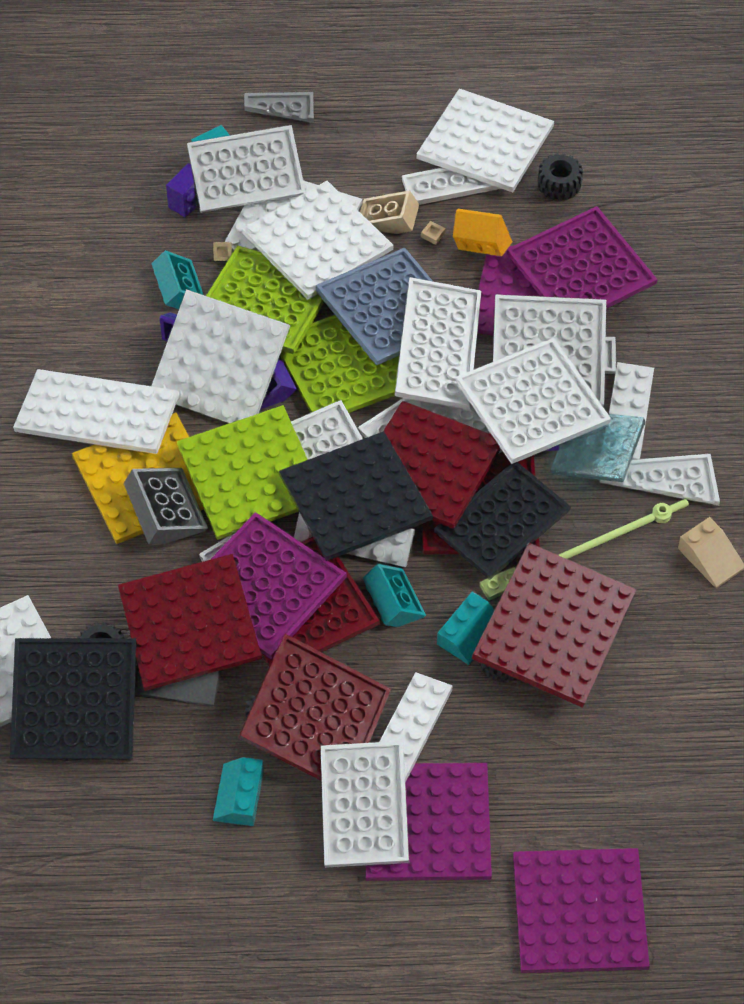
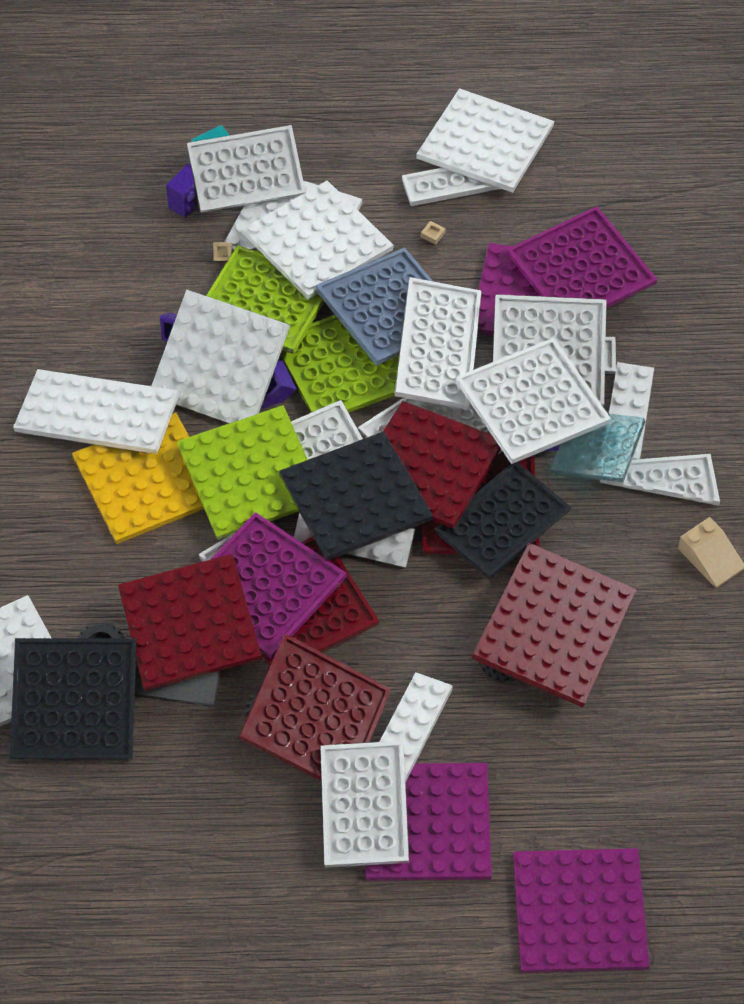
(164, 504): dark grey slope -> none
(174, 277): teal slope -> none
(239, 791): teal slope -> none
(286, 105): light grey wing -> none
(391, 212): tan slope -> none
(393, 595): teal slope -> none
(465, 627): teal slope -> none
(481, 232): light orange slope -> none
(496, 586): yellowish green bar -> none
(560, 166): black tyre -> none

